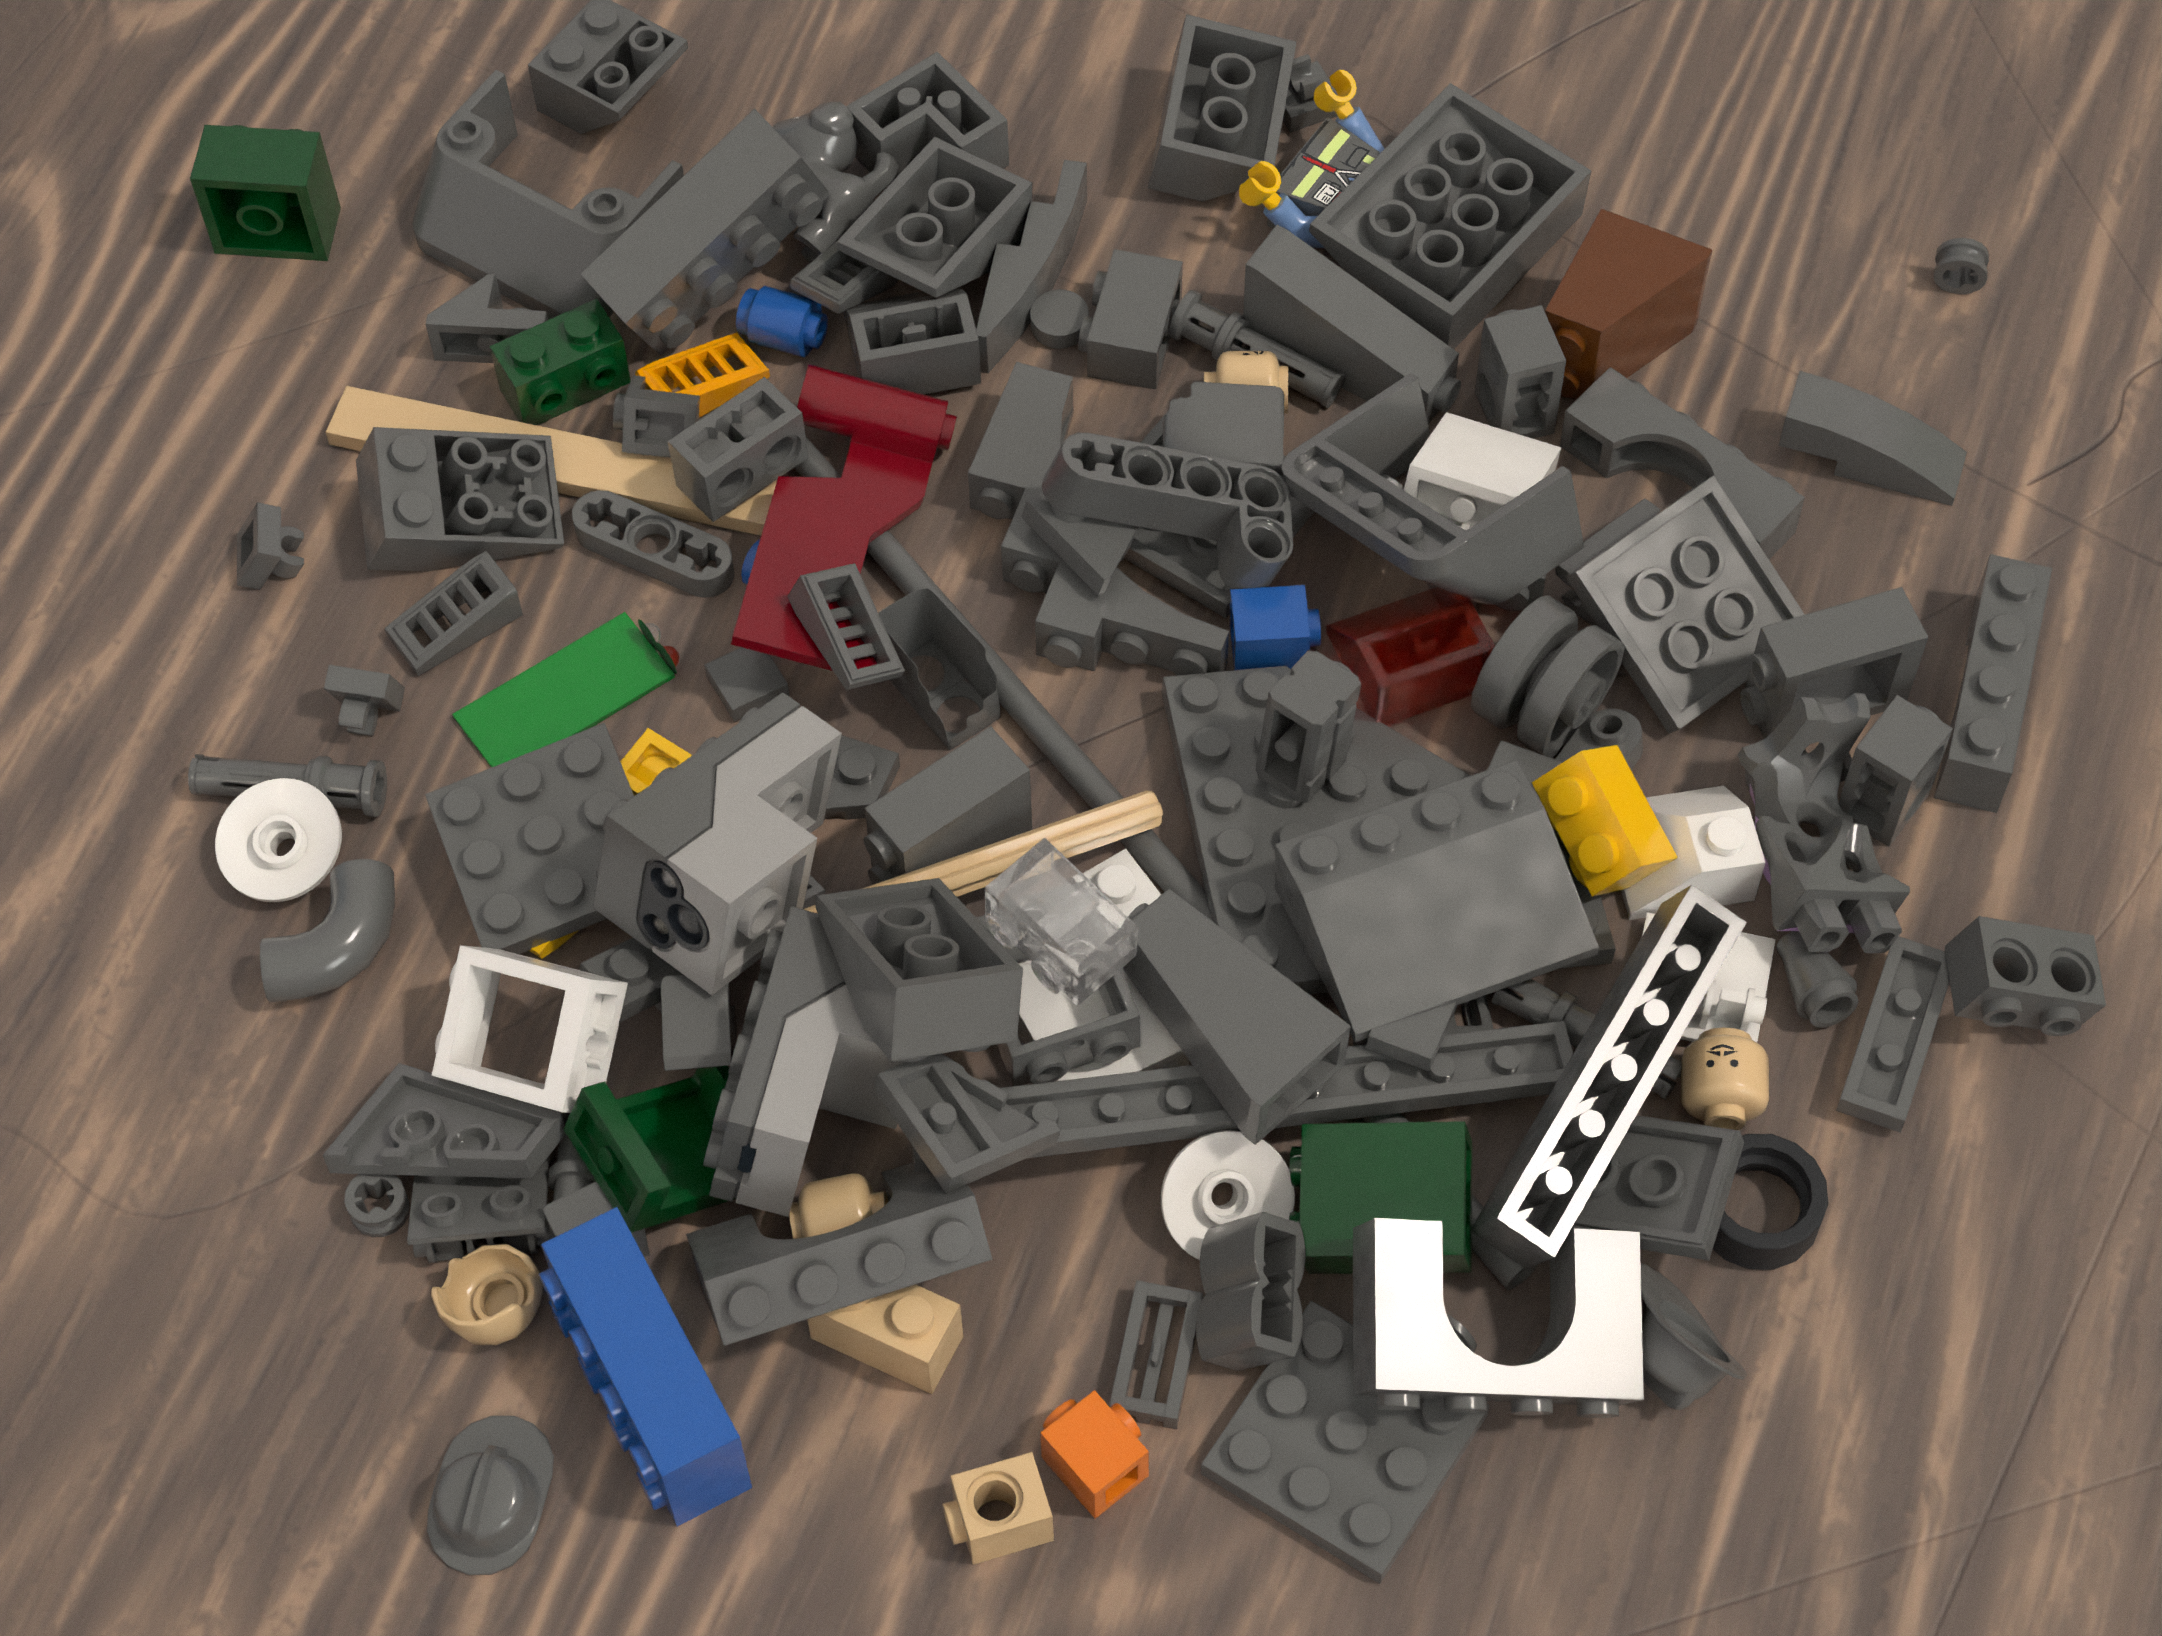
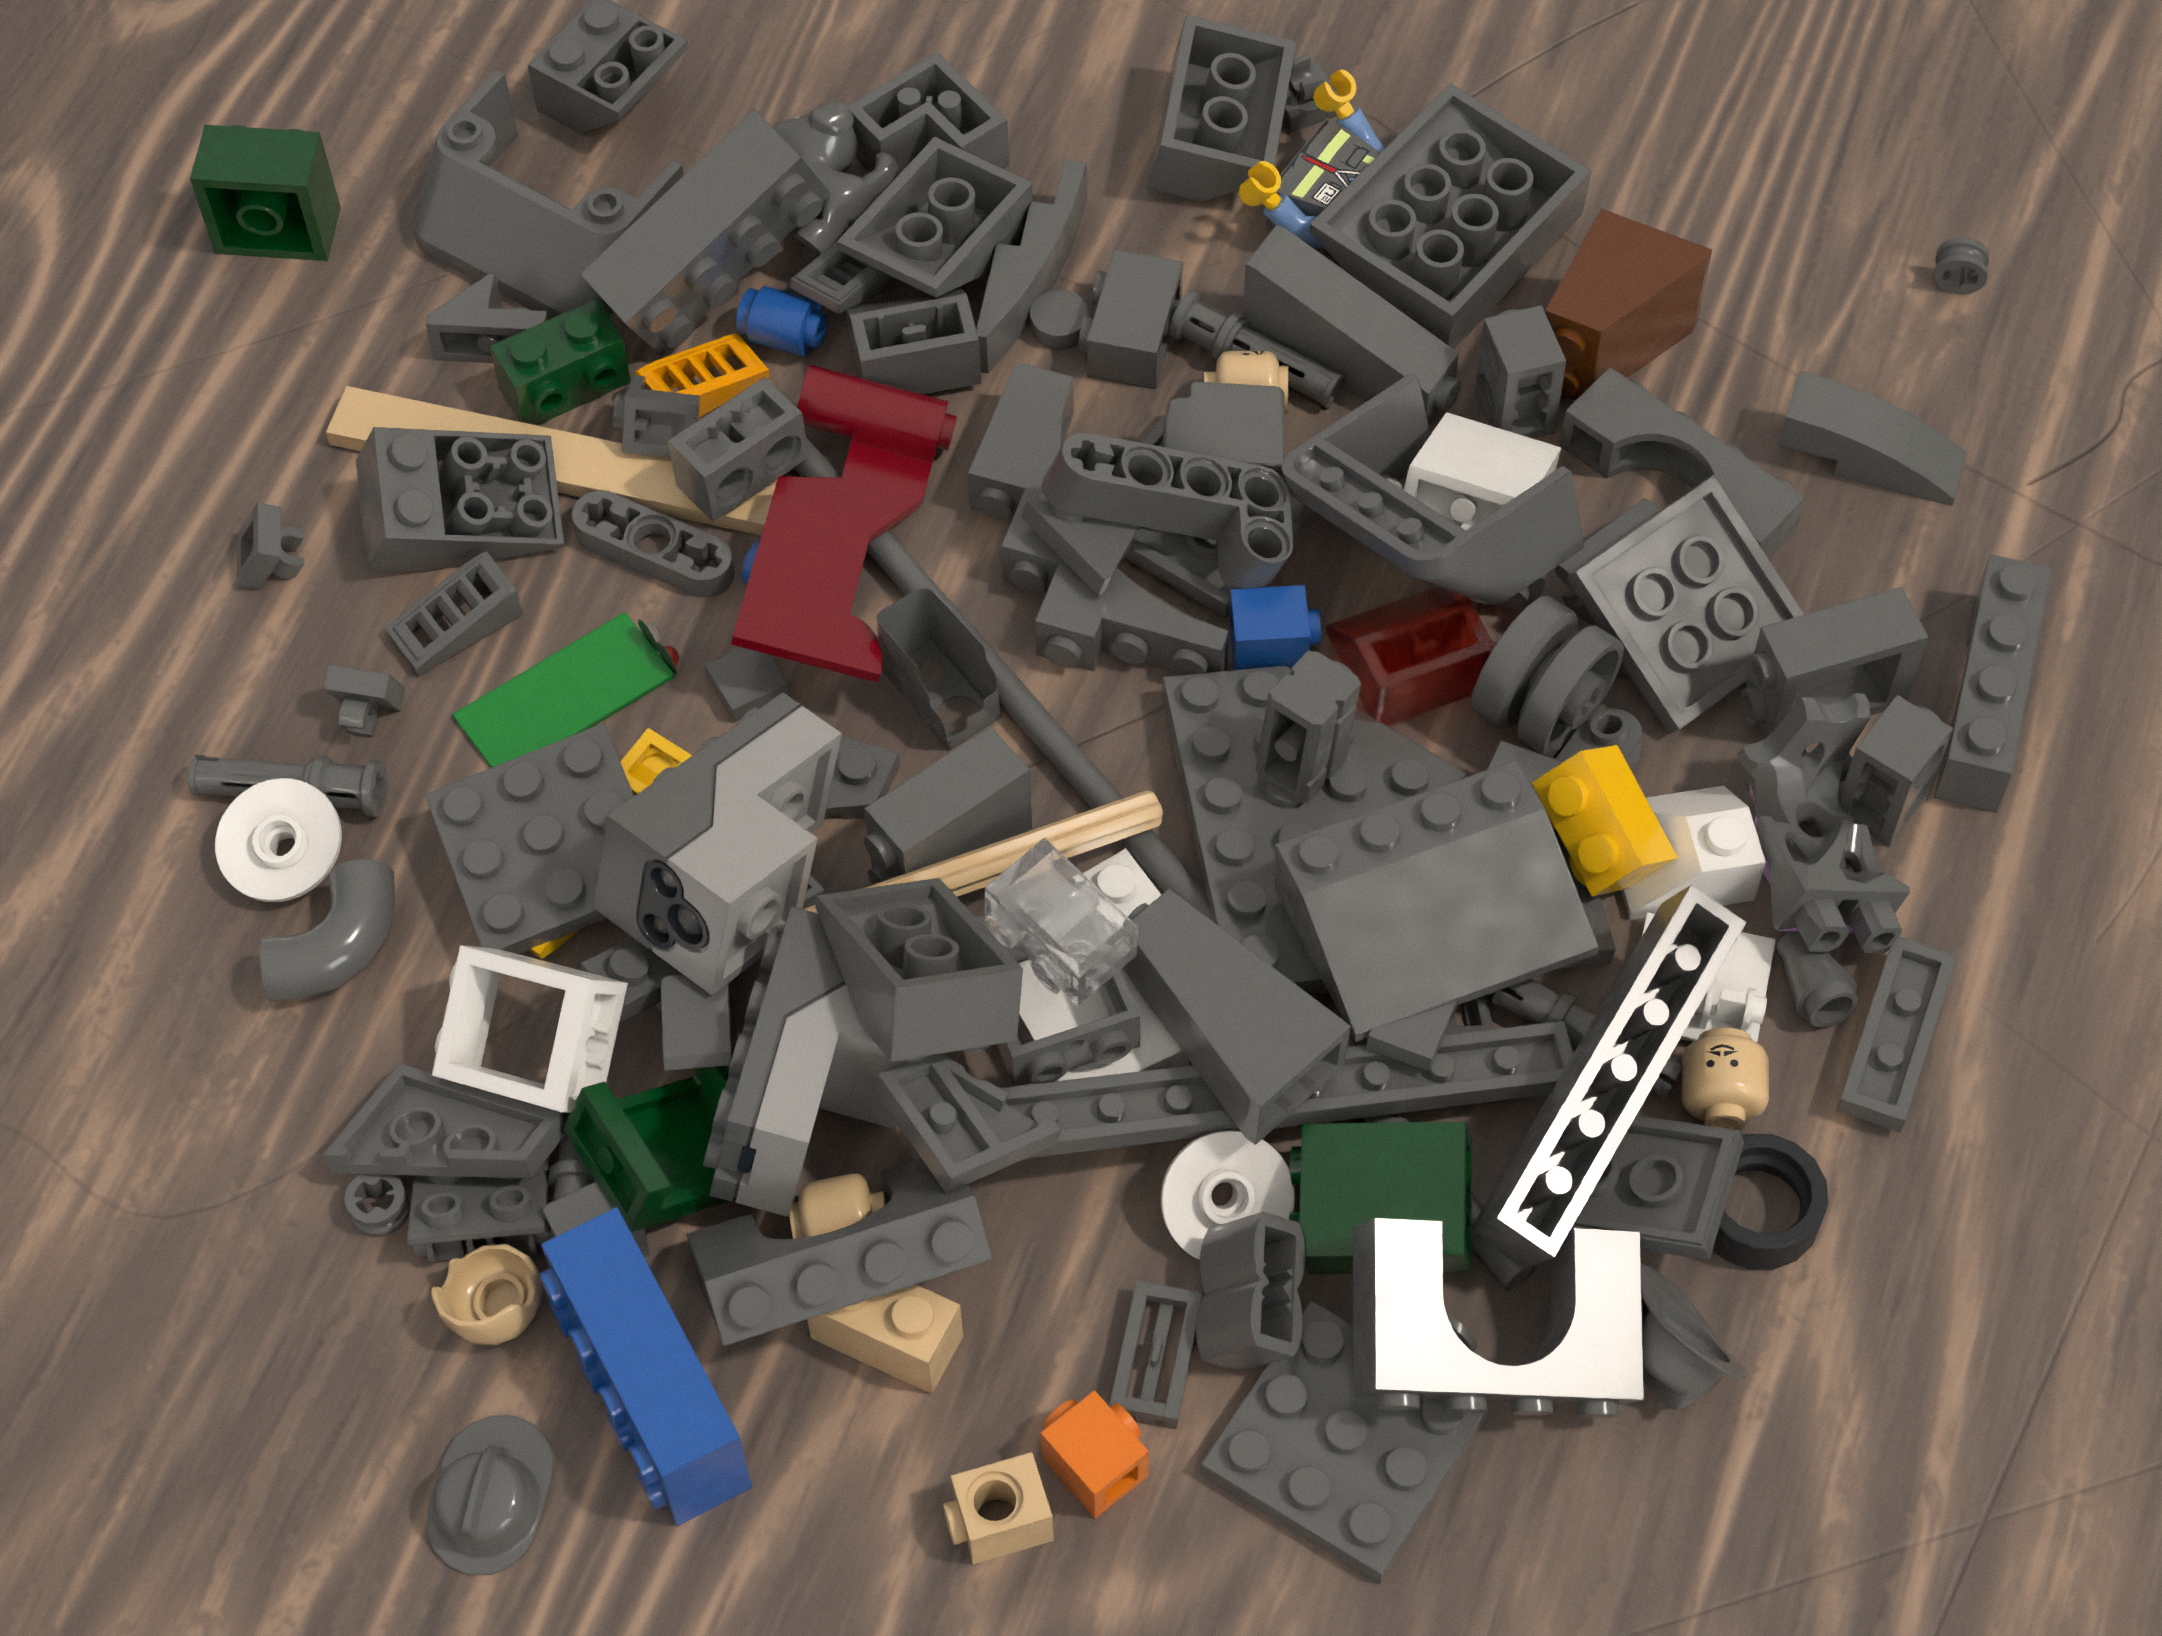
(847, 588): dark grey slope -> none
(2024, 976): dark grey brick -> none

